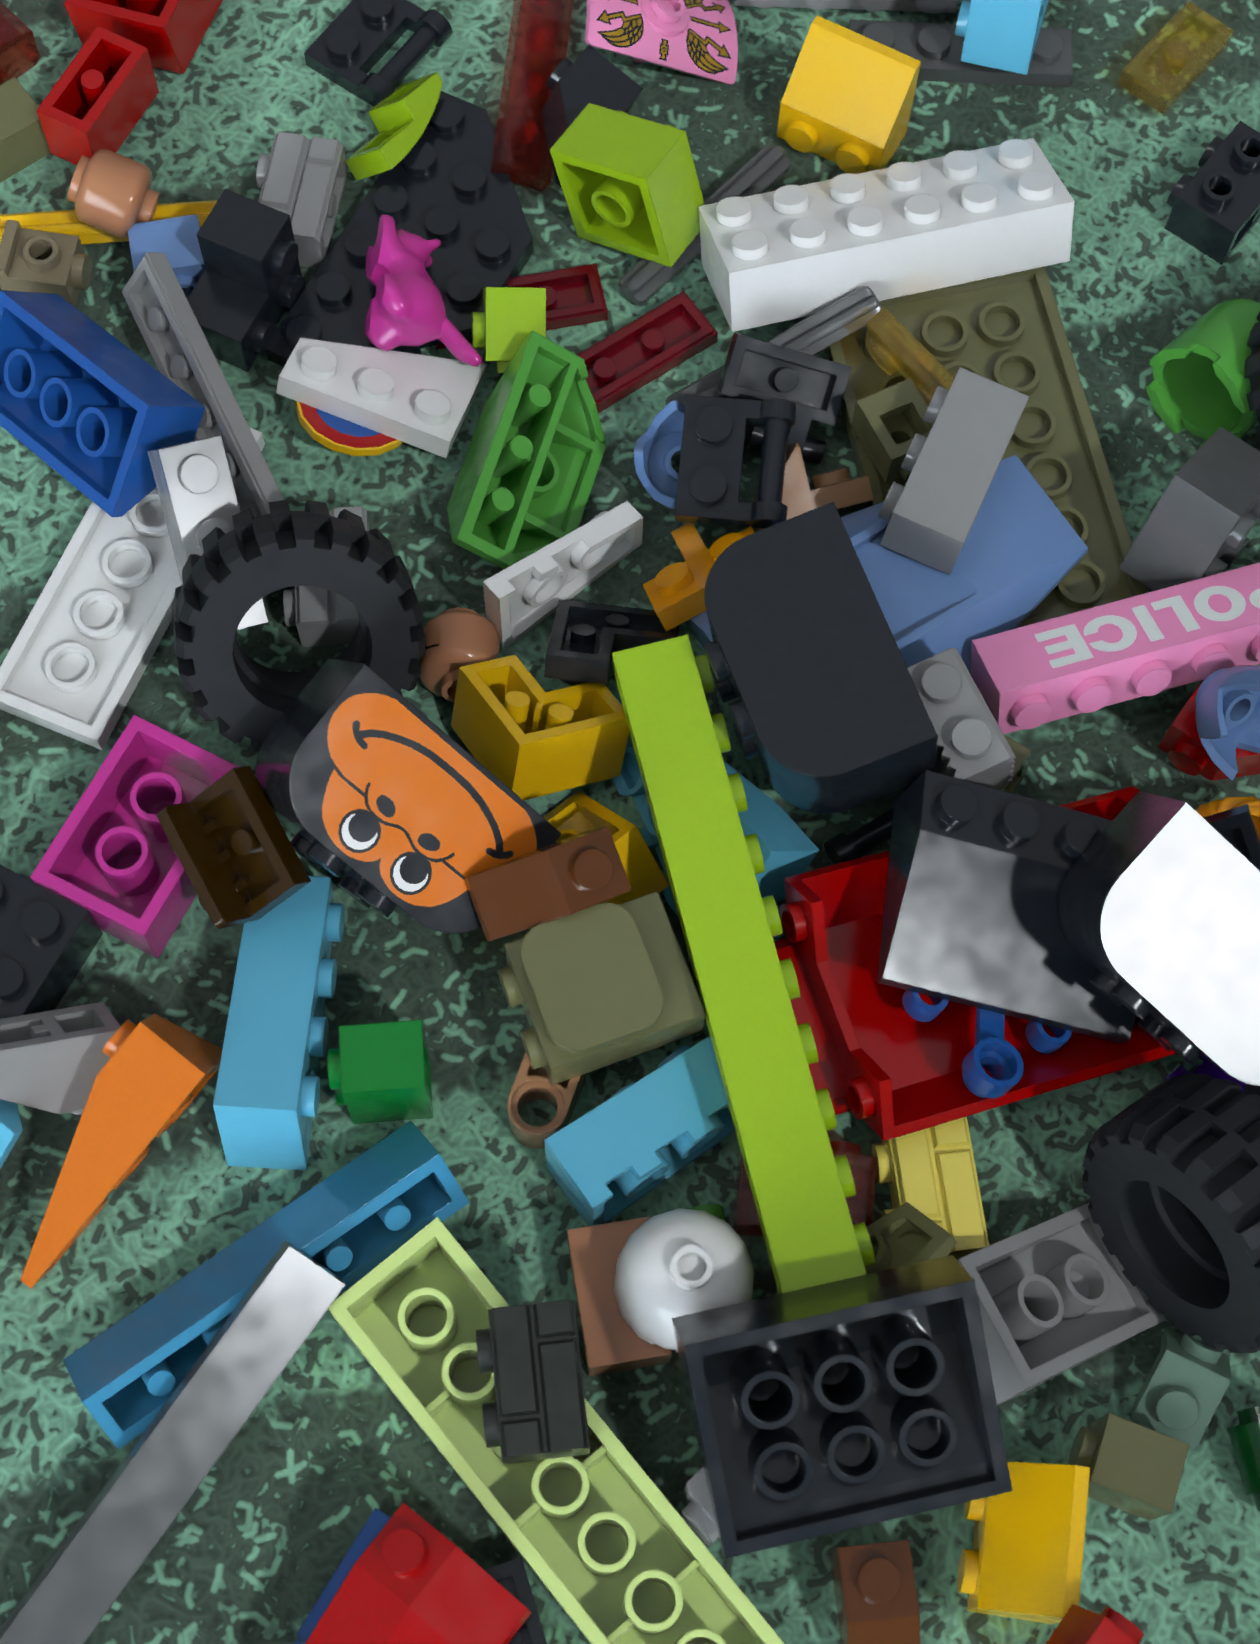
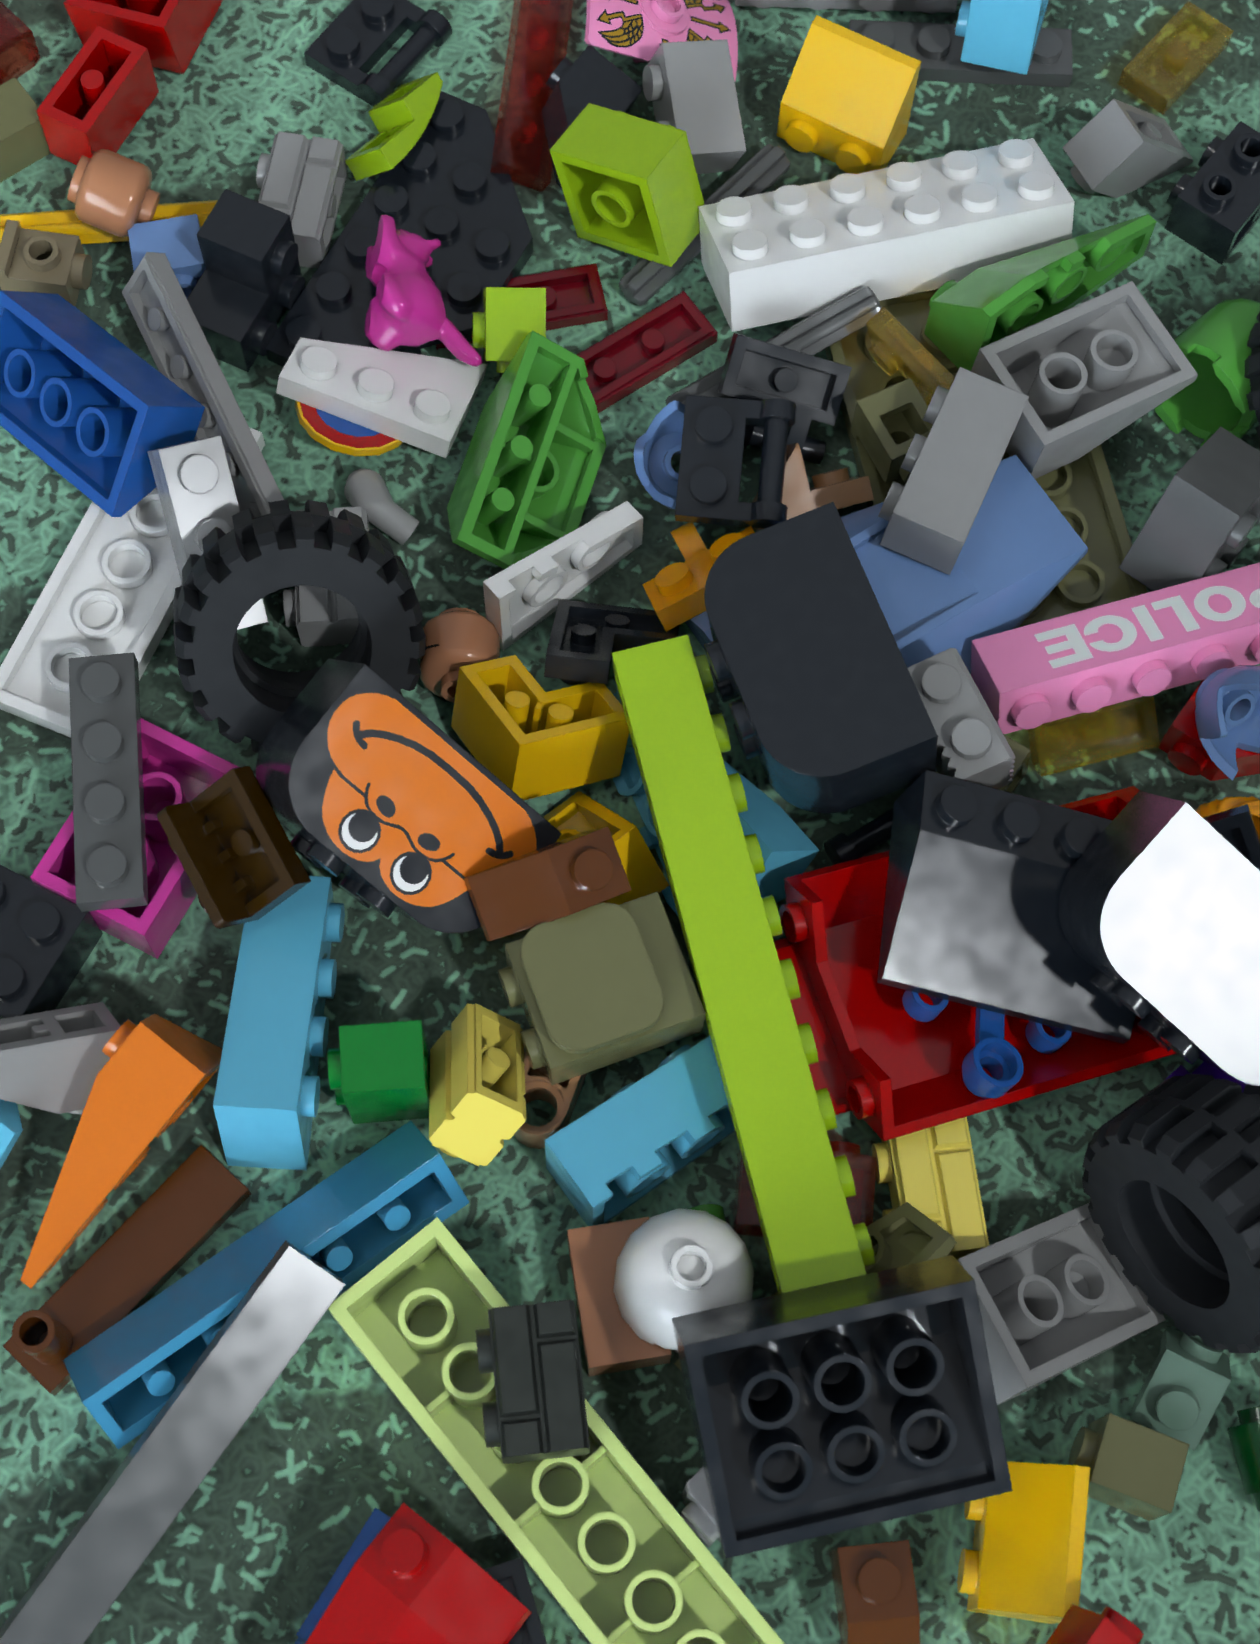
(107, 782): none -> dark grey plate
(127, 1267): none -> reddish brown piece
(370, 491): none -> light grey arm
(476, 1085): none -> light yellow brick
(697, 93): none -> light grey brick
(1030, 288): none -> bright green wedge
(1085, 375): none -> light grey slope
(1094, 736): none -> clear yellow plate
(1124, 150): none -> light grey slope

